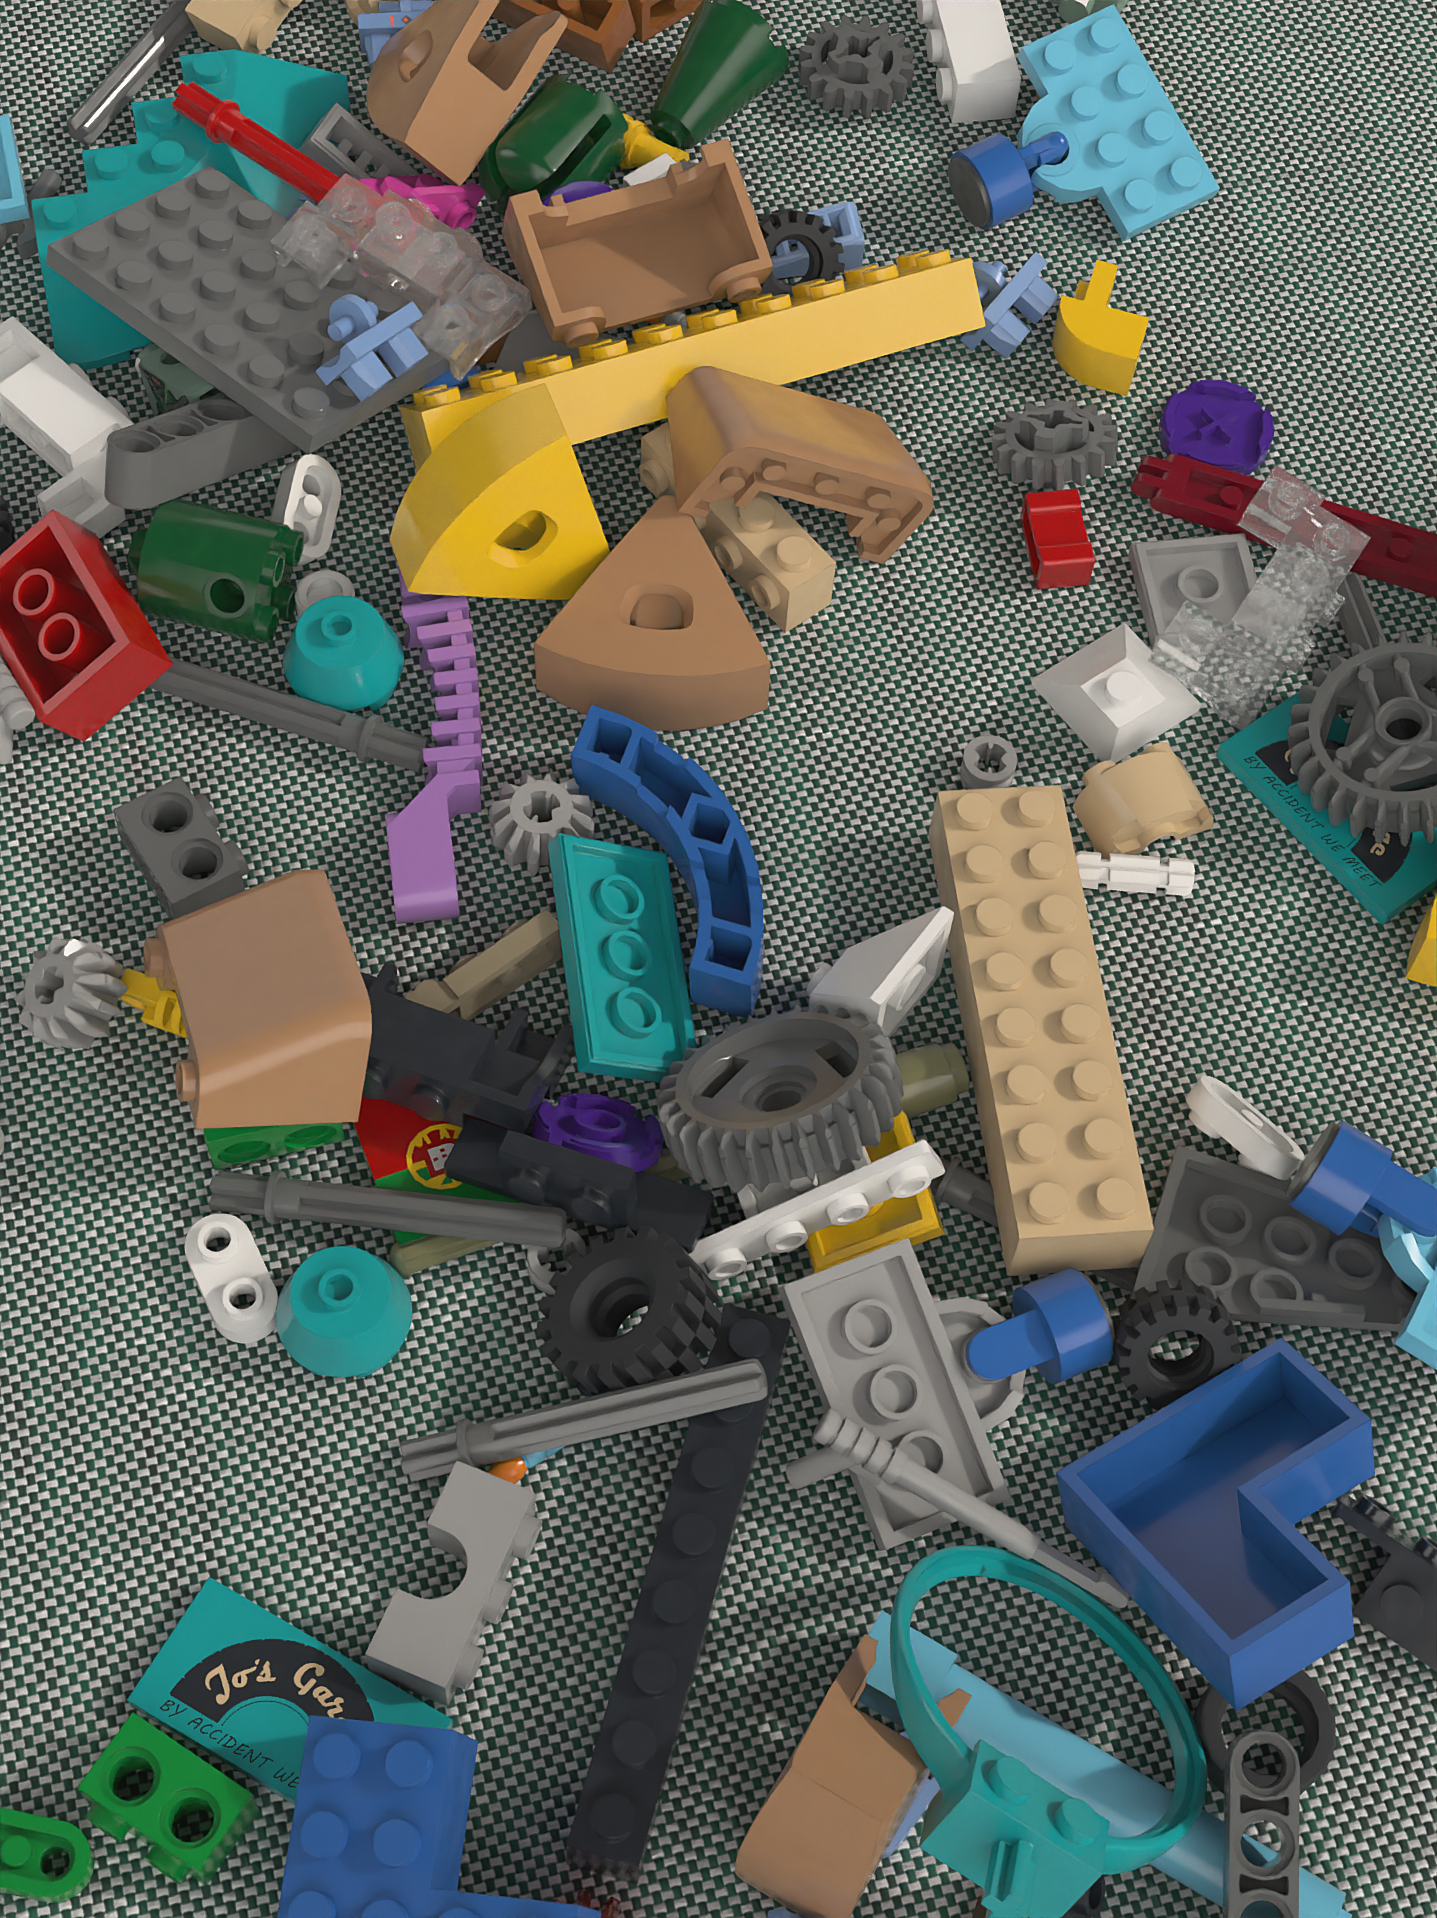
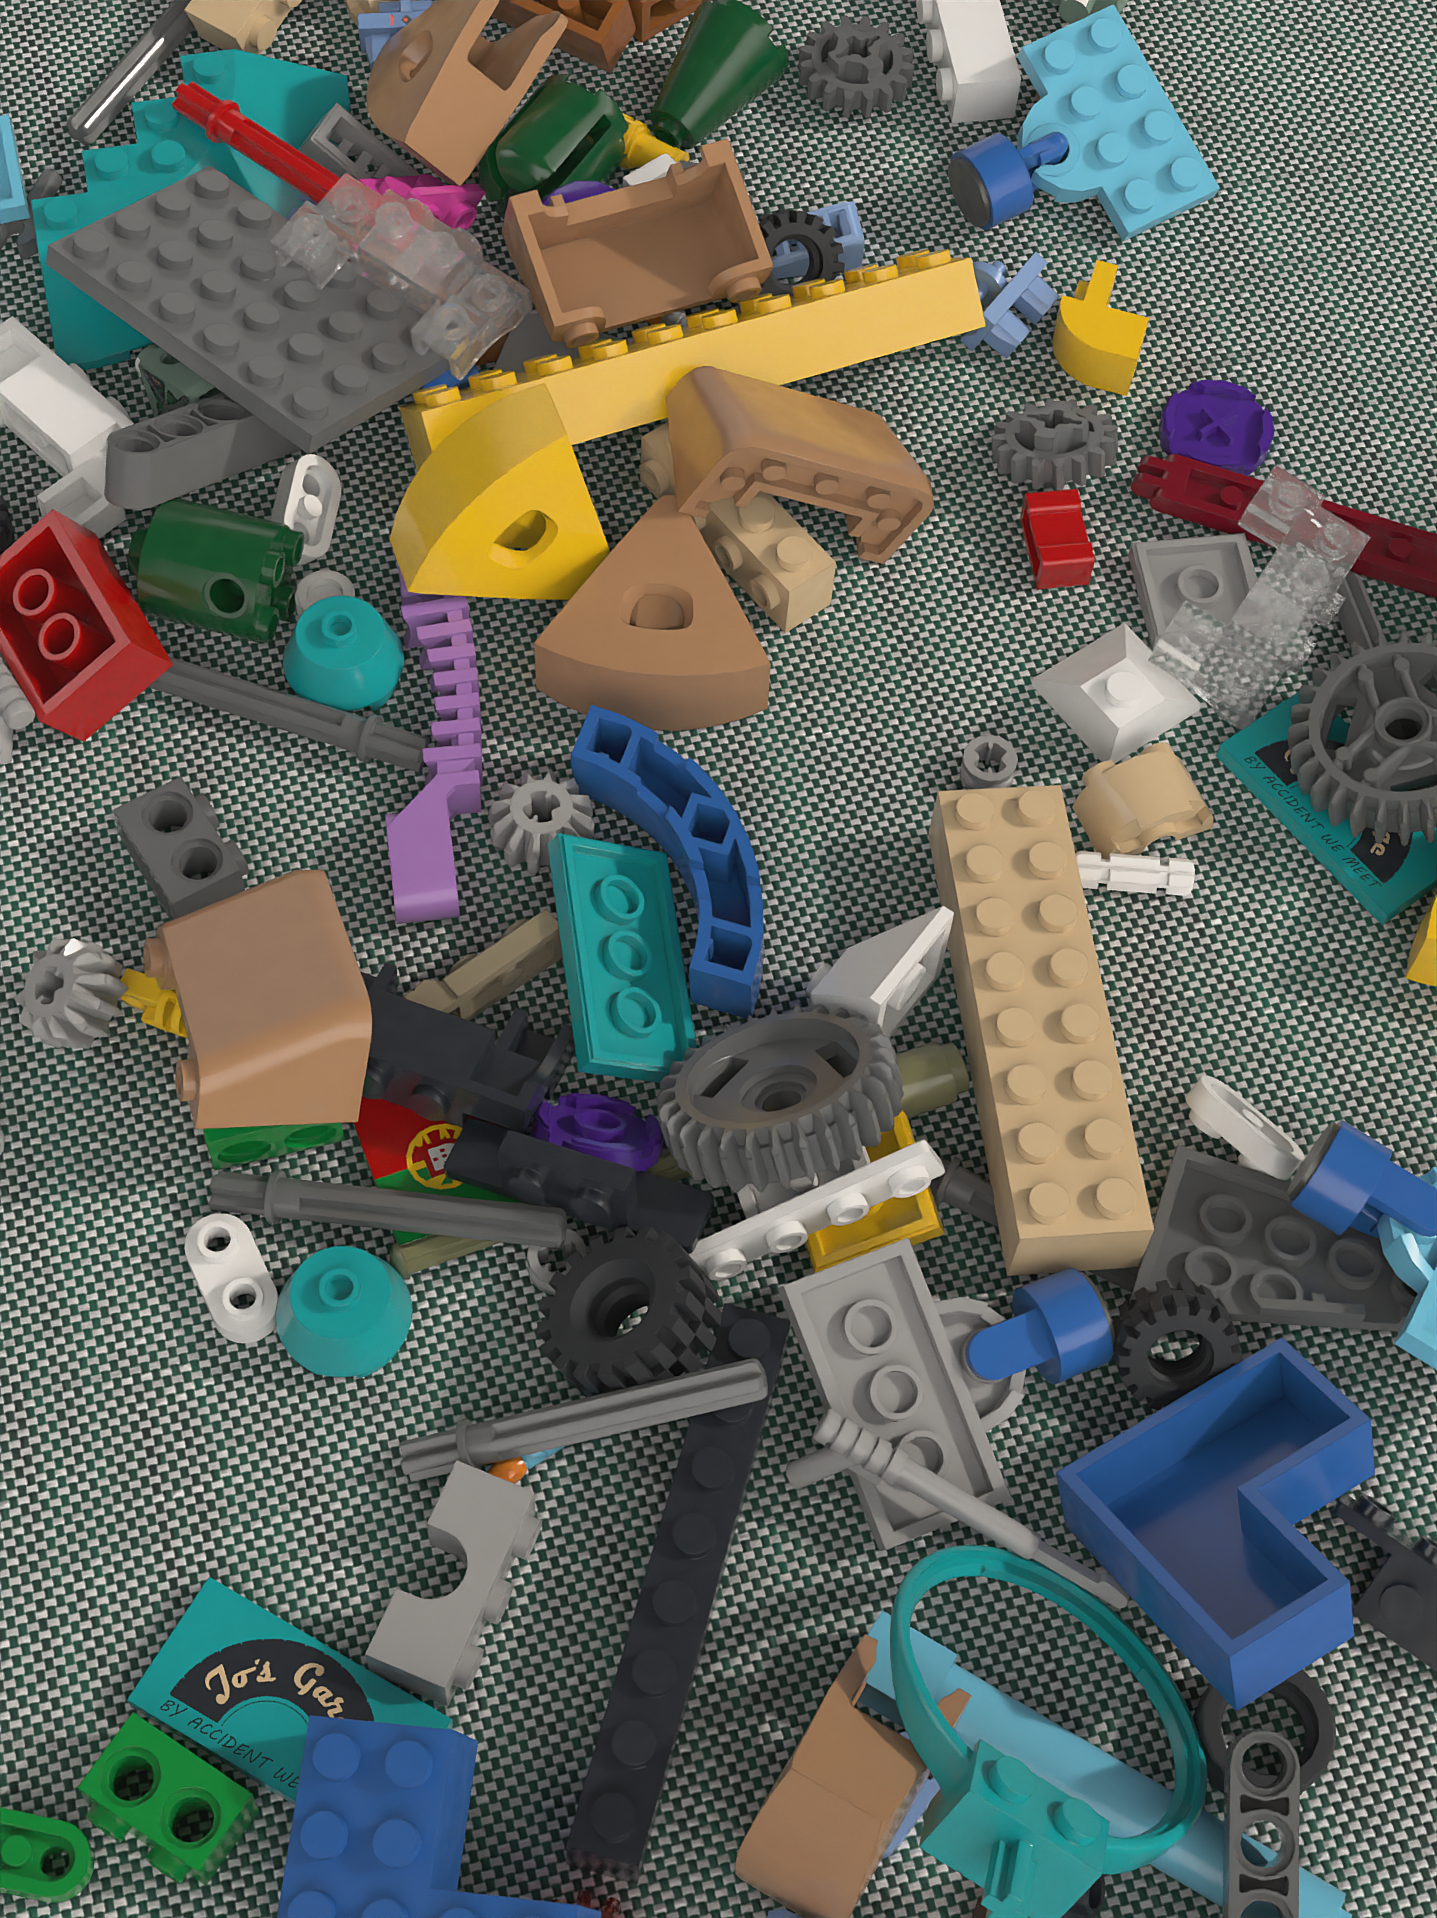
(356, 326): medium blue hips -> none

